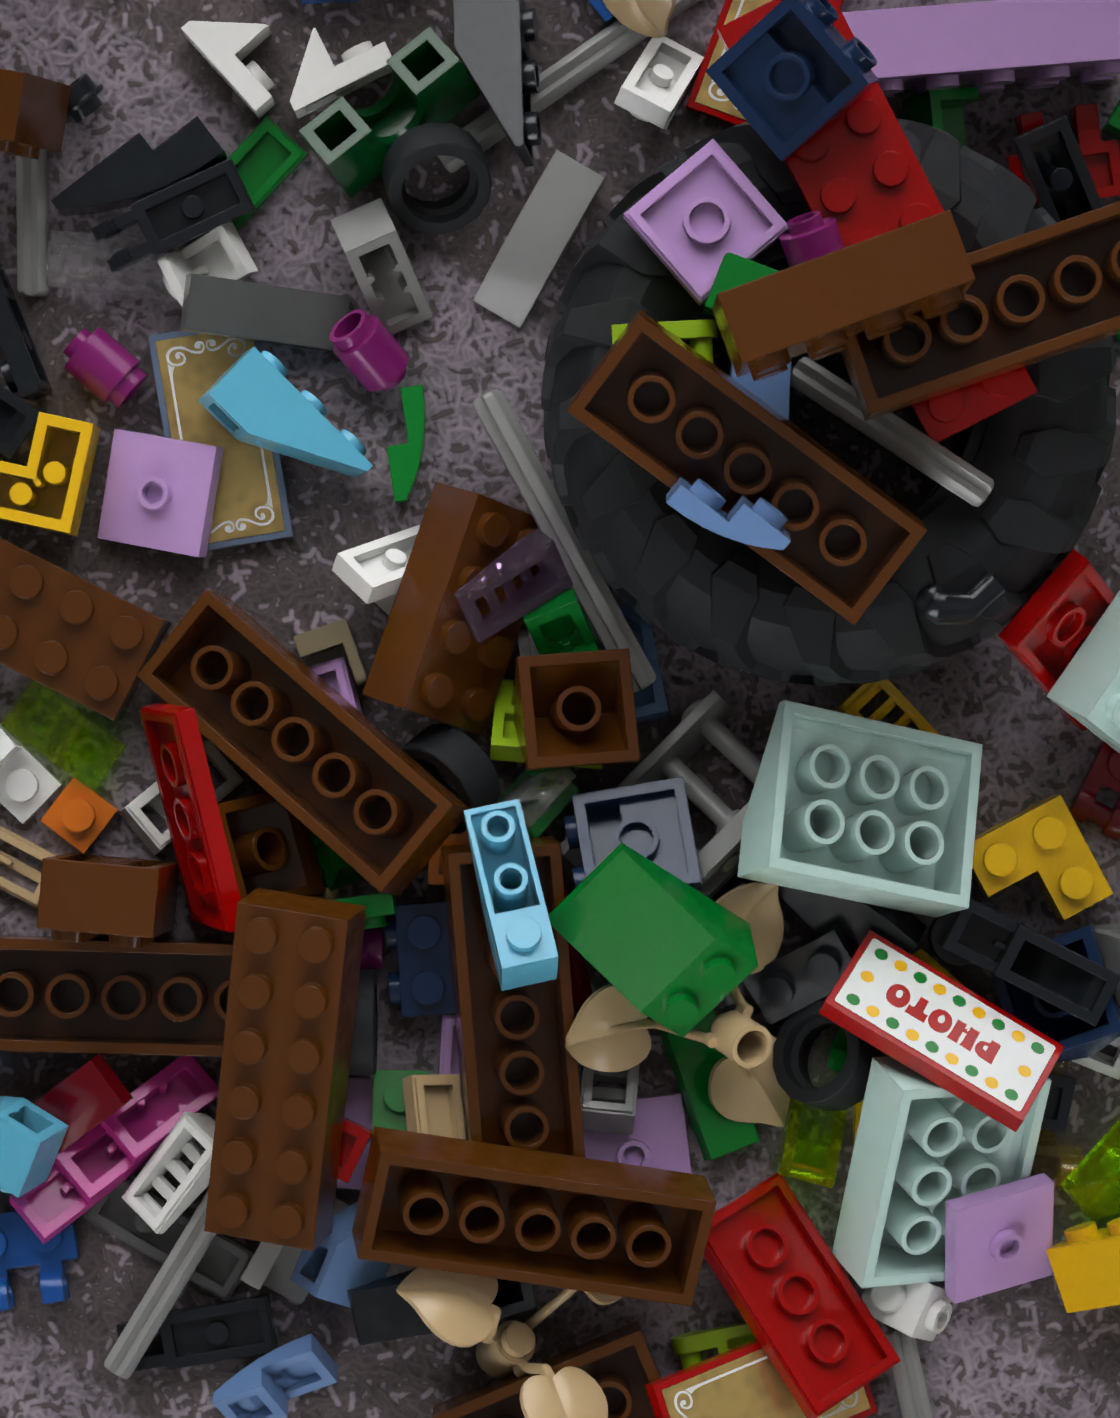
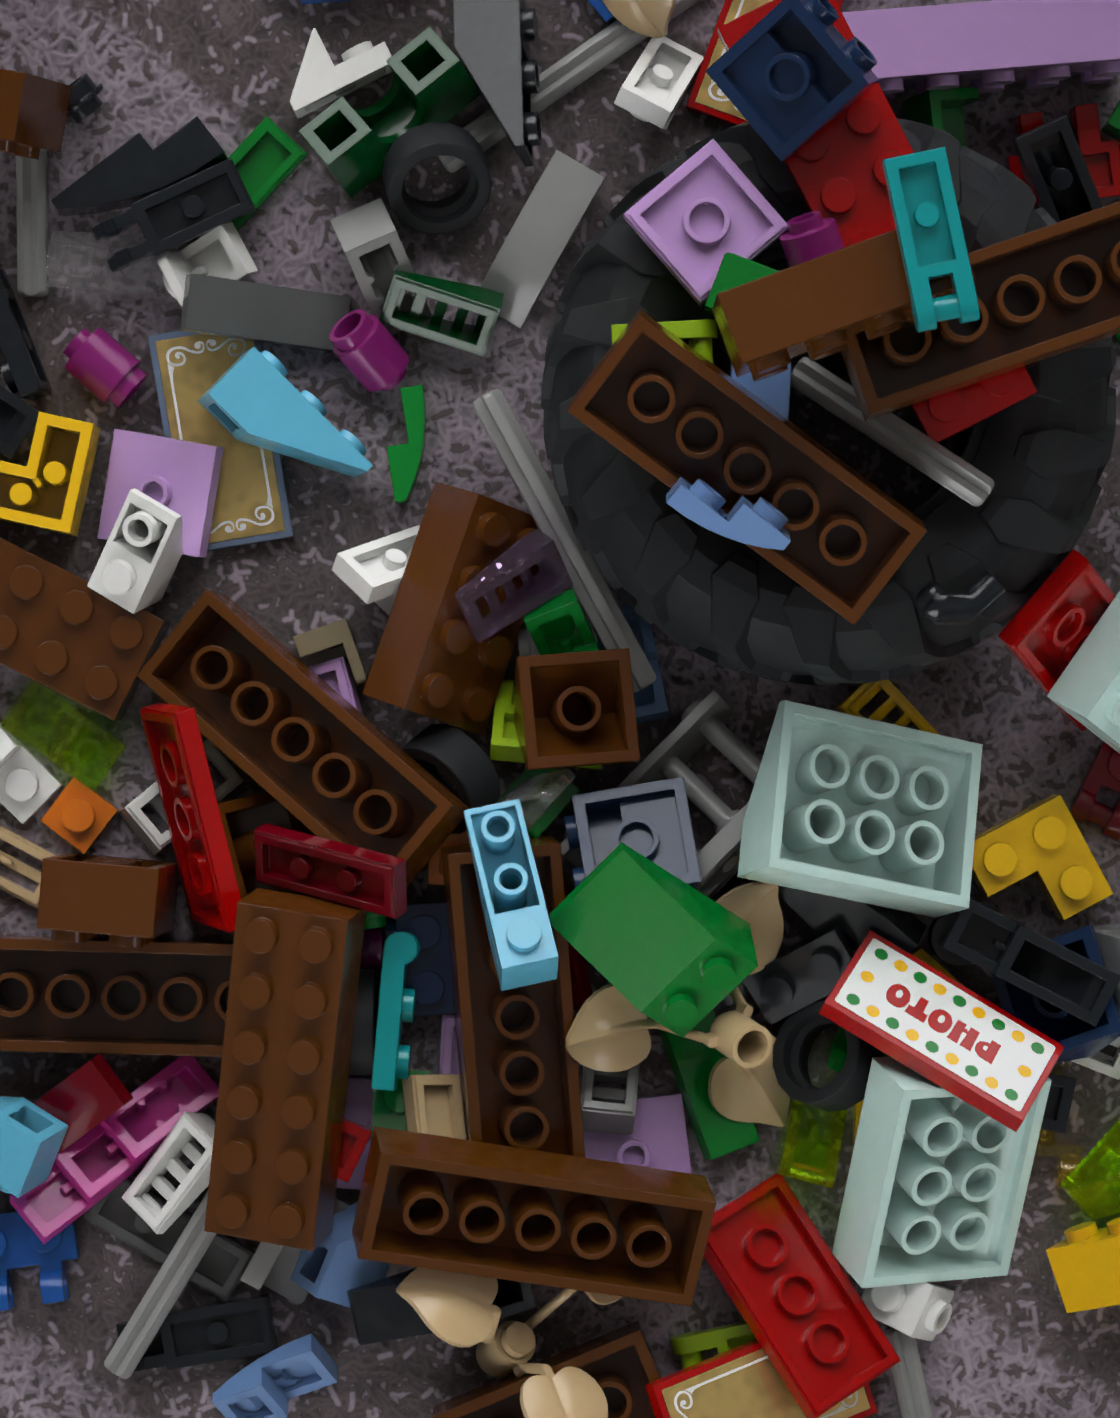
(139, 554): none -> white slope
(224, 48): white slope -> none
(330, 870): none -> dark red tile
(394, 1008): none -> teal plate
(452, 333): none -> dark green slope
(930, 237): none -> teal plate
(998, 1237): lavender plate -> none

